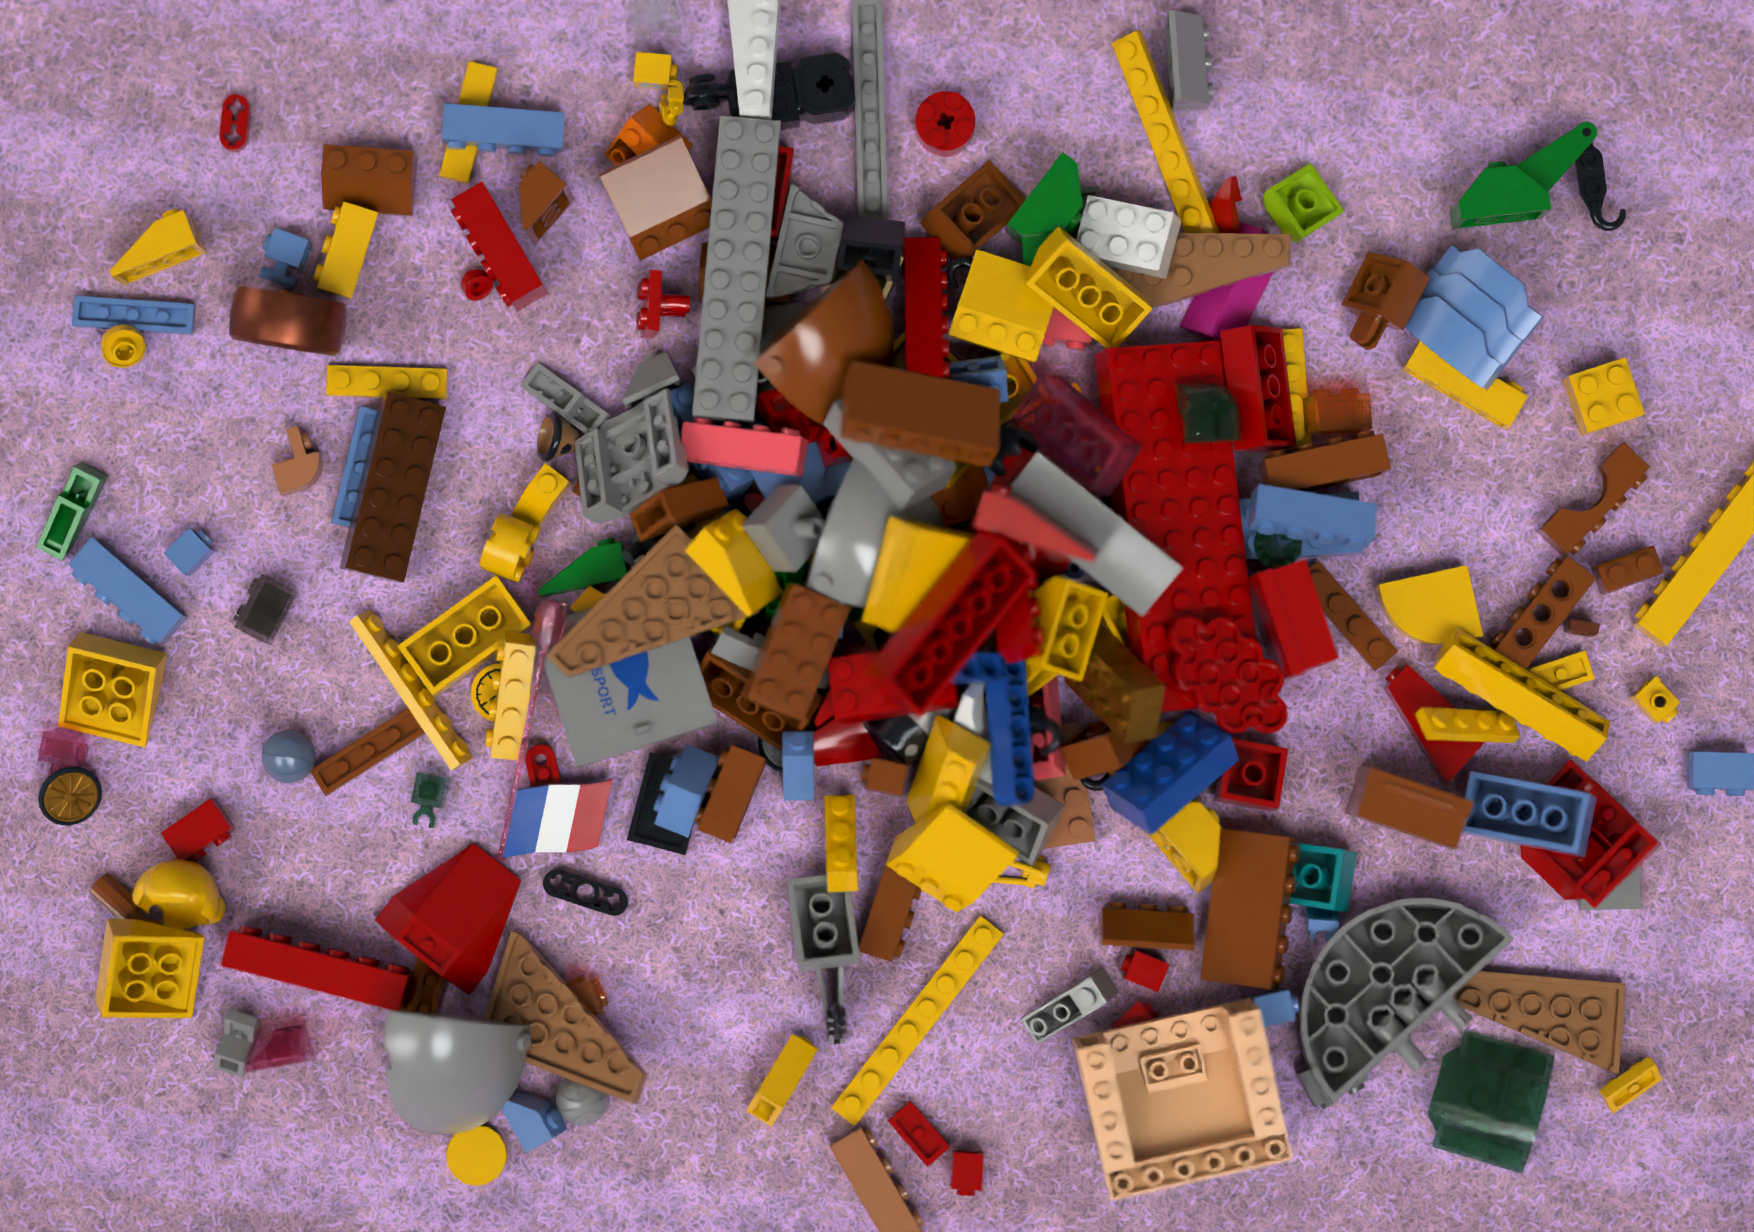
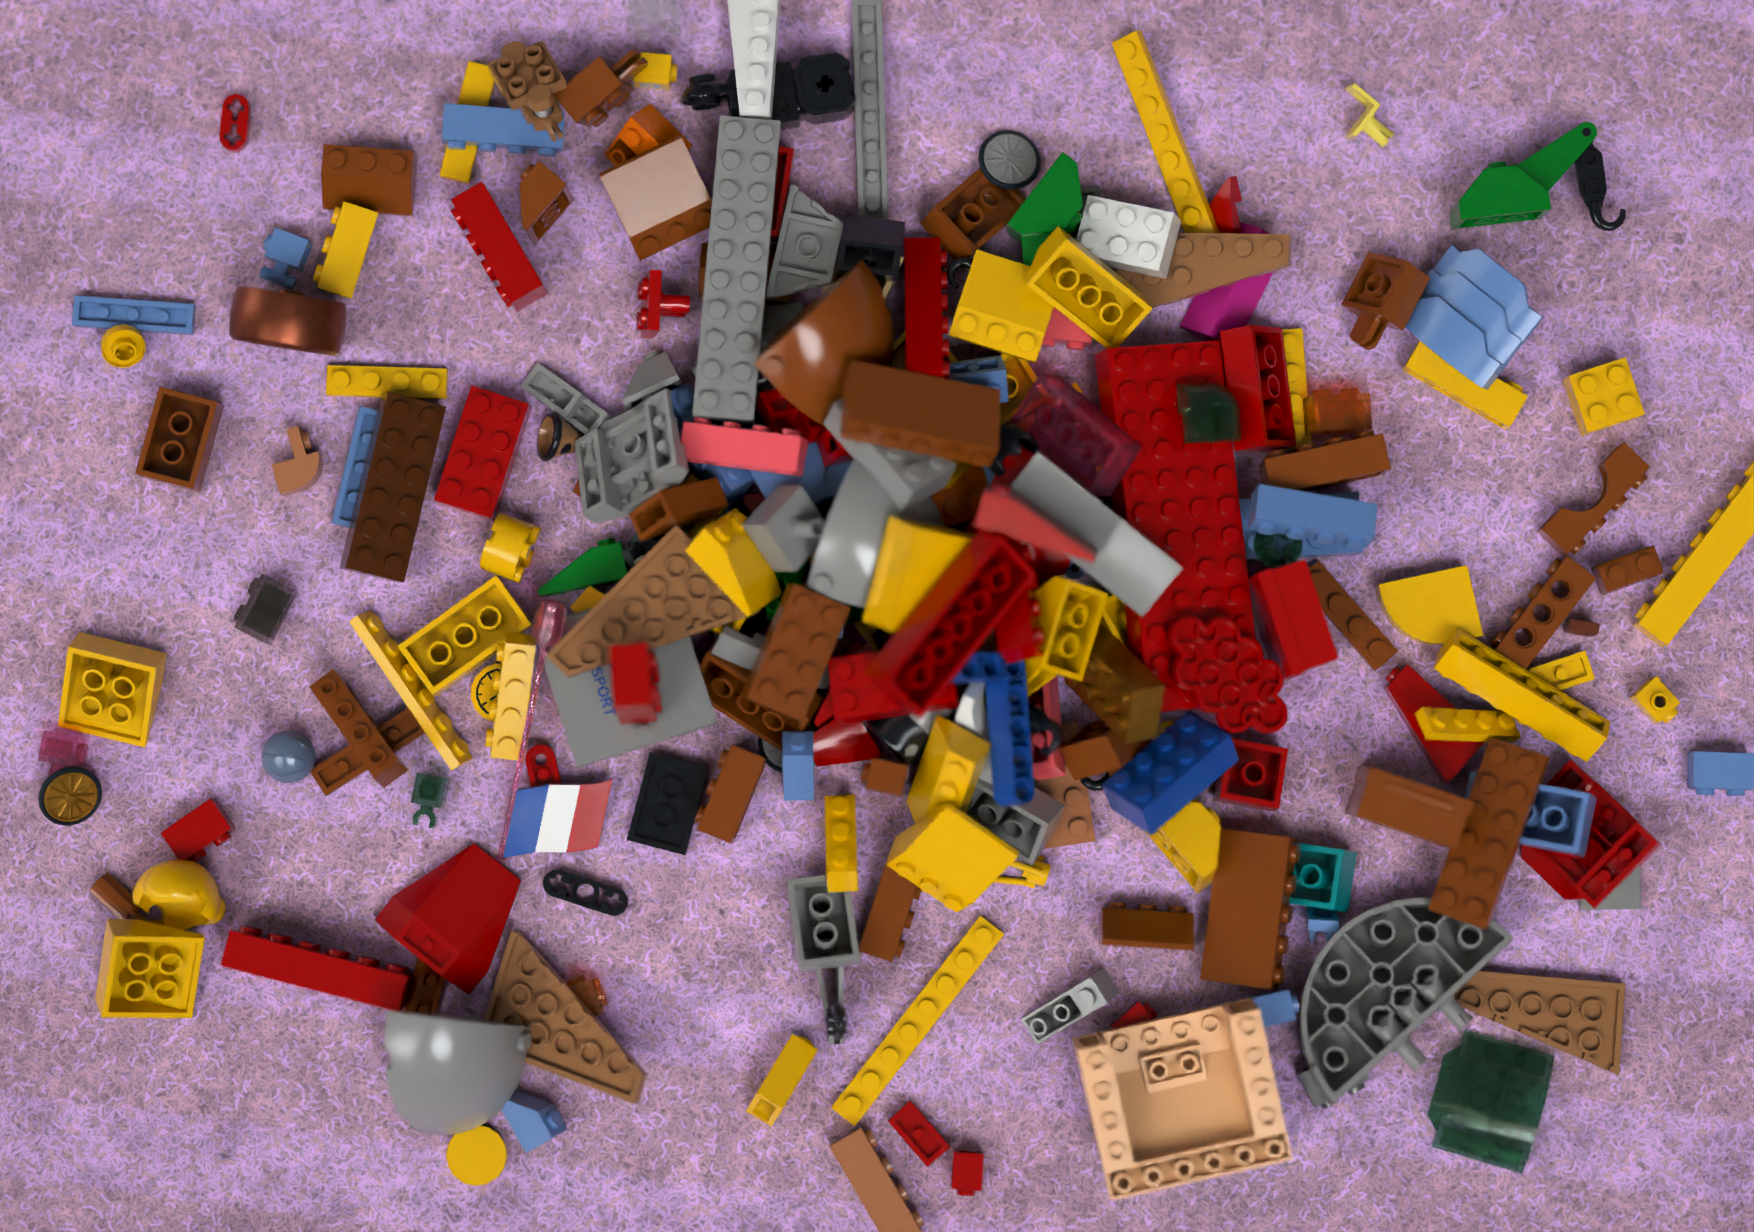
(71, 510): green slope -> none
(127, 591): medium blue brick -> none
(161, 246): yellow slope -> none
(179, 439): none -> dark orange brick
(190, 551): medium blue brick -> none
(237, 1042): light grey brick -> none
(283, 1048): clear pink slope -> none
(358, 728): none -> dark orange brick
(476, 284): red tile -> none
(483, 453): none -> red brick
(528, 82): none -> medium nougat piece
(541, 496): yellow slope -> none
(580, 1103): light grey piece -> none
(601, 88): none -> dark orange brick
(635, 683): none -> red brick
(674, 103): yellow piece -> none
(685, 789): medium blue brick -> none
(953, 109): red brick -> none
(1009, 159): none -> light grey wheel
(1144, 970): red brick -> none
(1187, 61): light grey slope -> none
(1301, 203): lime slope -> none
(1367, 121): none -> light yellow bracket
(1501, 806): none -> dark orange plate
(1630, 1084): yellow plate -> none

